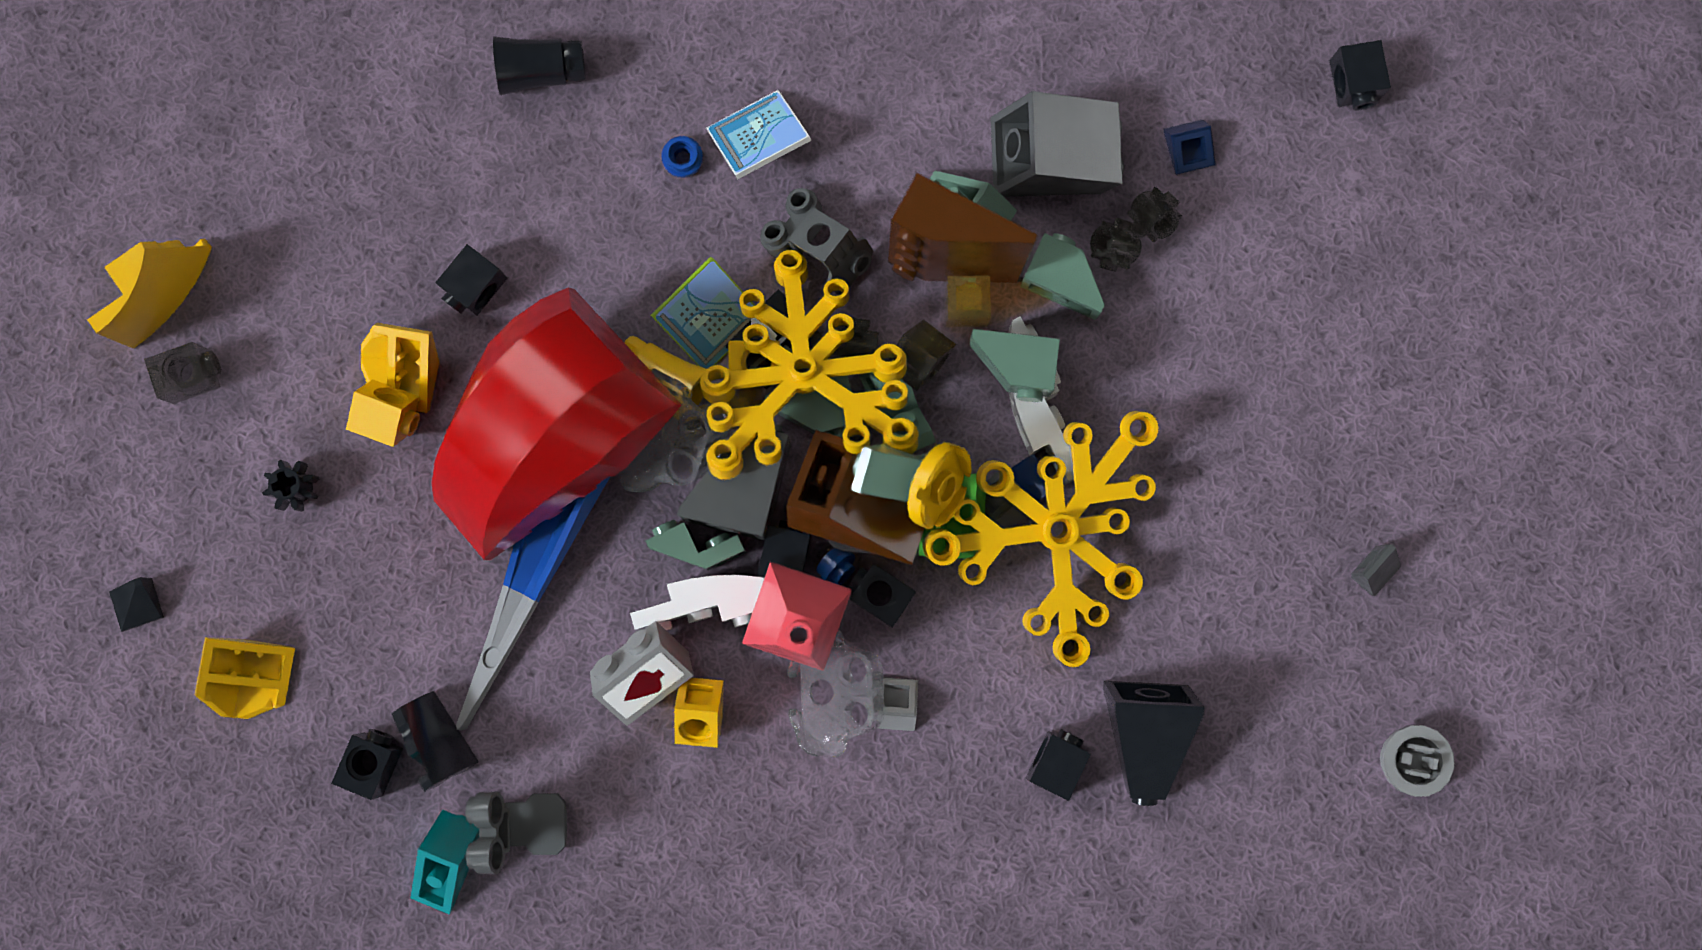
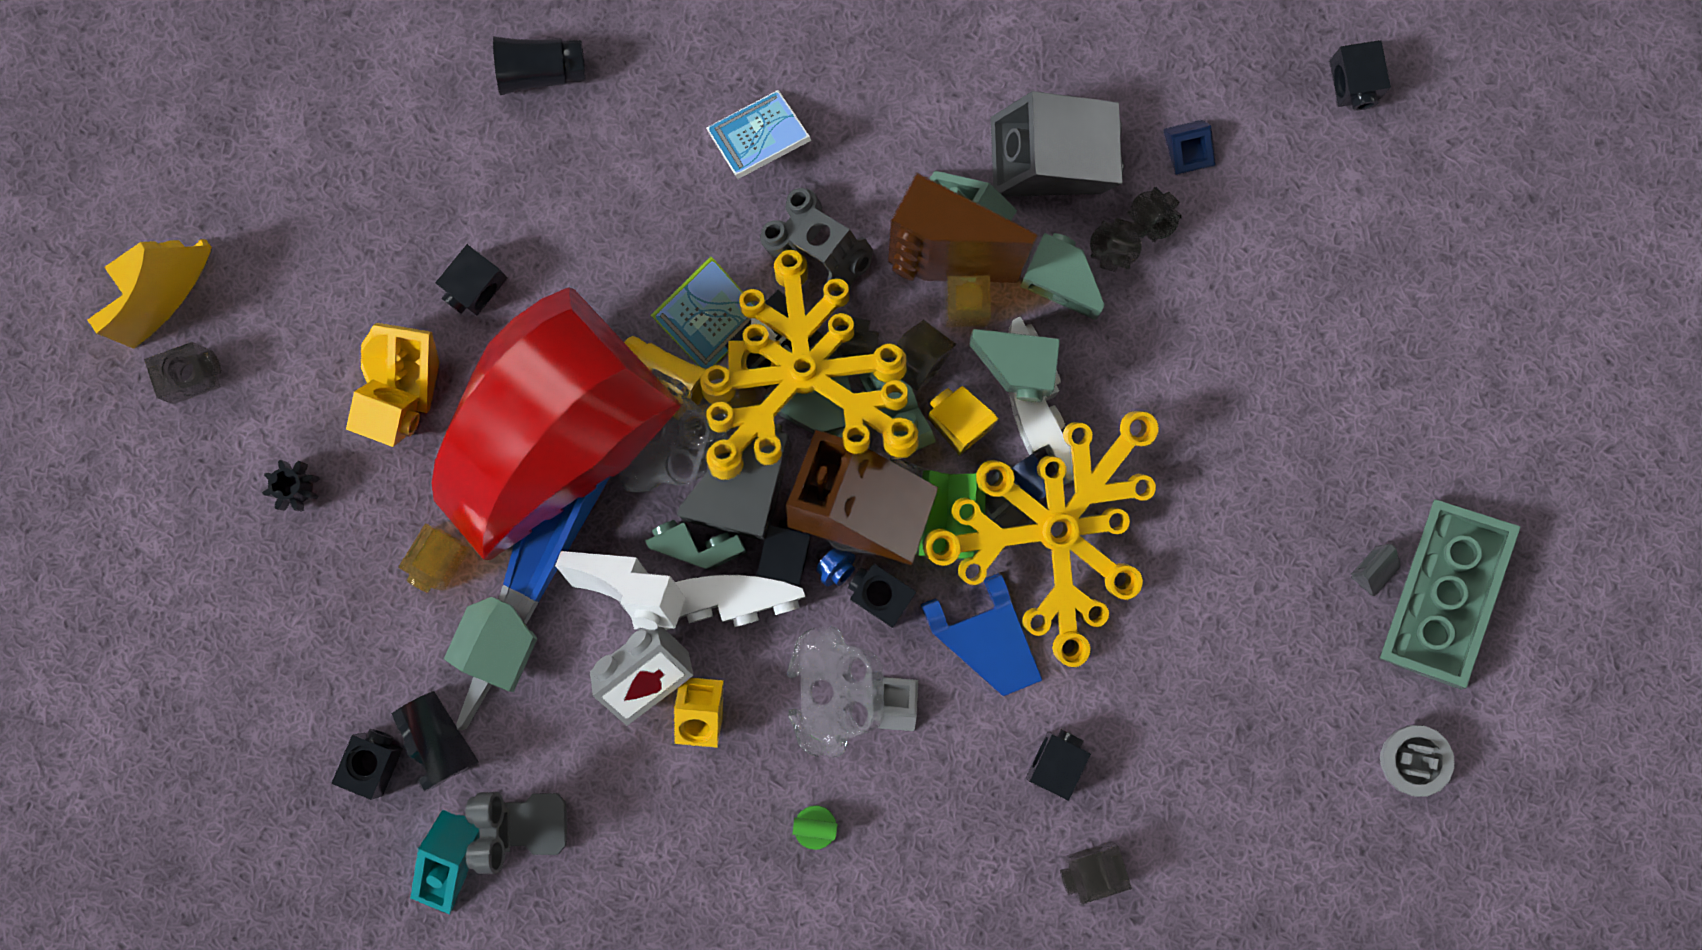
(136, 603): black slope -> none
(243, 676): yellow slope -> none
(433, 559): none -> clear yellow brick
(492, 644): none -> sand green slope
(646, 597): none -> white slope
(678, 145): blue plate -> none
(793, 600): coral slope -> none
(815, 827): none -> bright green plate
(885, 472): sand green slope -> none
(938, 485): yellow tile -> none
(961, 418): none -> yellow slope
(989, 641): none -> blue flag
(1095, 873): none -> clear smoke brick
(1151, 734): black slope -> none
(1449, 594): none -> sand green slope

